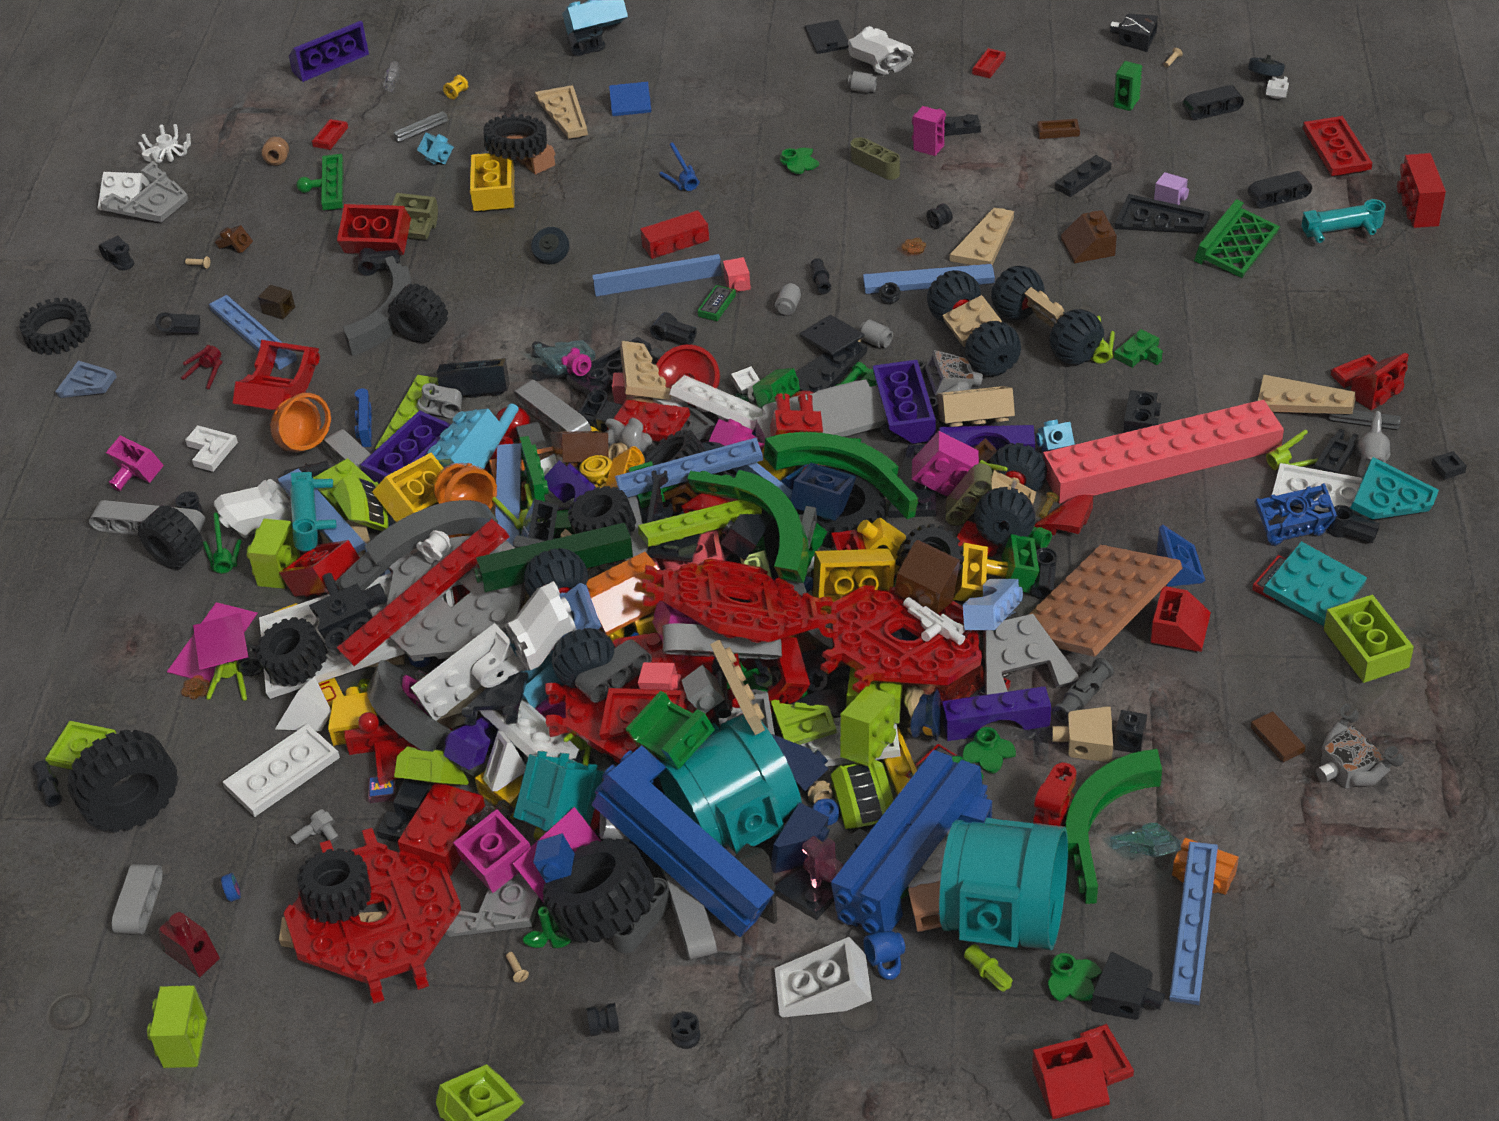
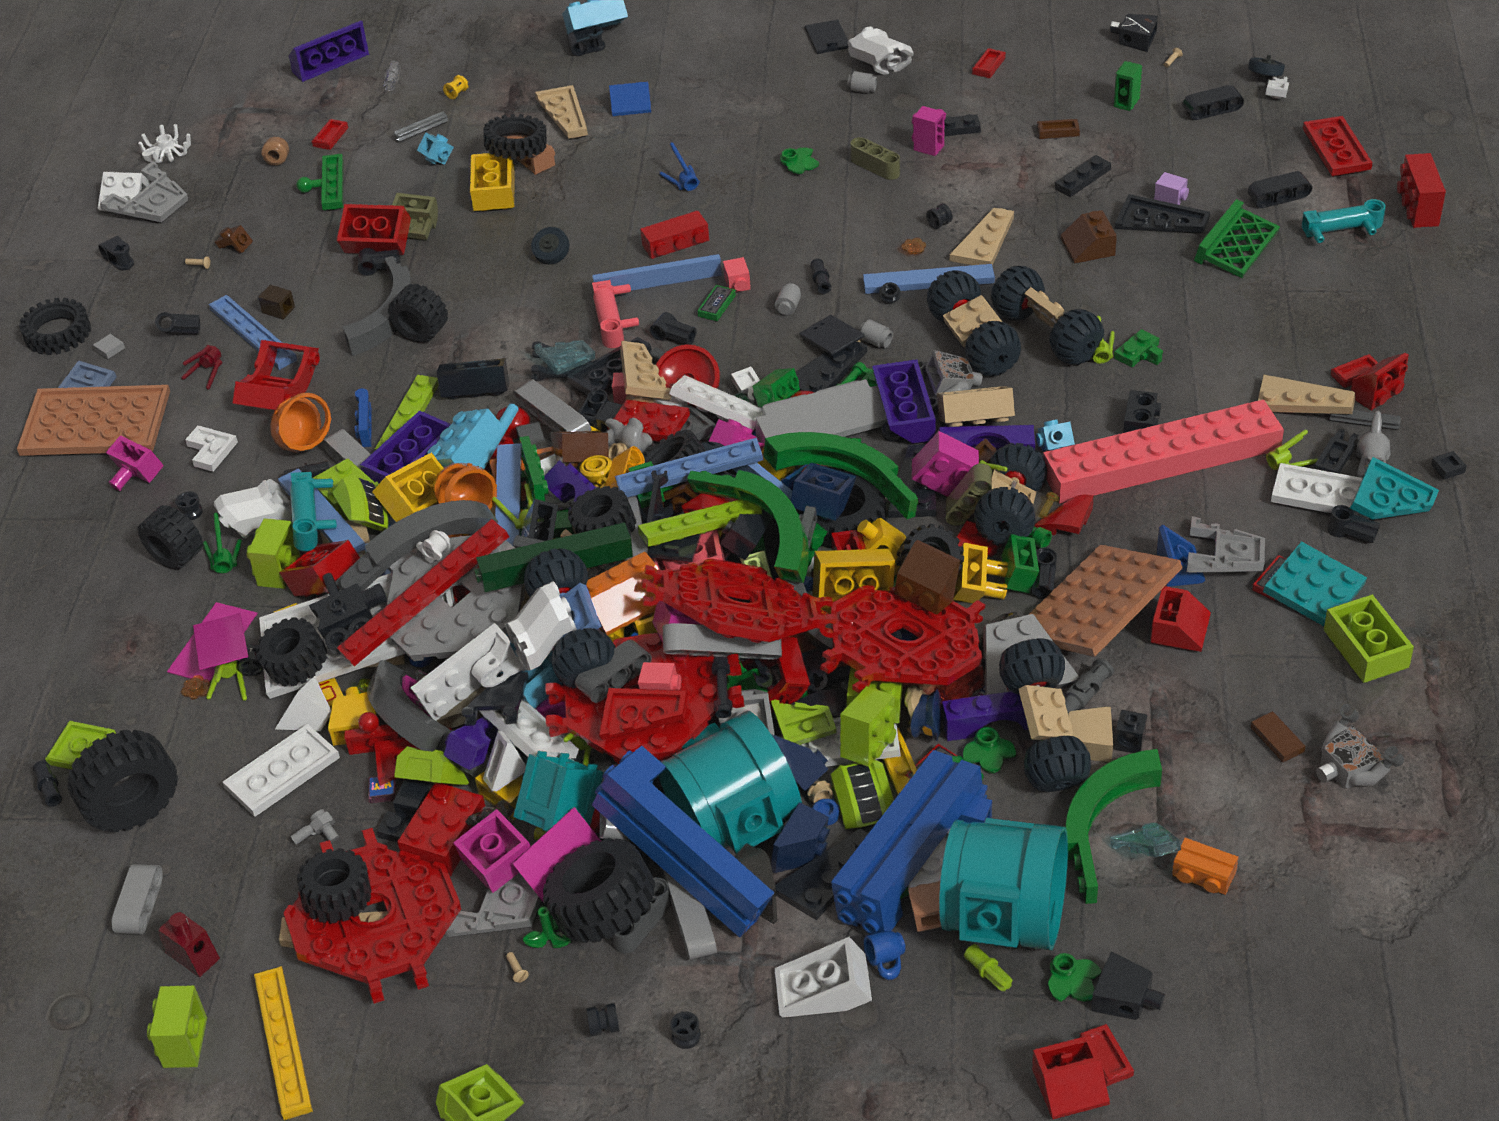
(92, 419): none -> nougat plate
(108, 346): none -> light grey tile
(126, 517): light grey beam -> none
(231, 887): blue tile -> none
(283, 1043): none -> yellow tile
(441, 401): light grey piece -> none
(554, 858): blue brick -> none
(576, 362): dark pink brick -> none
(608, 315): none -> coral piece
(669, 730): green panel -> none
(703, 689): light grey brick -> none
(742, 692): tan wing -> none
(794, 421): red brick -> none
(821, 860): clear pink hips -> none
(934, 623): white piece -> none
(998, 601): light blue arch -> none
(1055, 796): red piece -> none
(1059, 758): none -> black plate
(1193, 923): medium blue tile -> none
(1232, 550): none -> light grey wing
(1296, 523): blue piece -> none

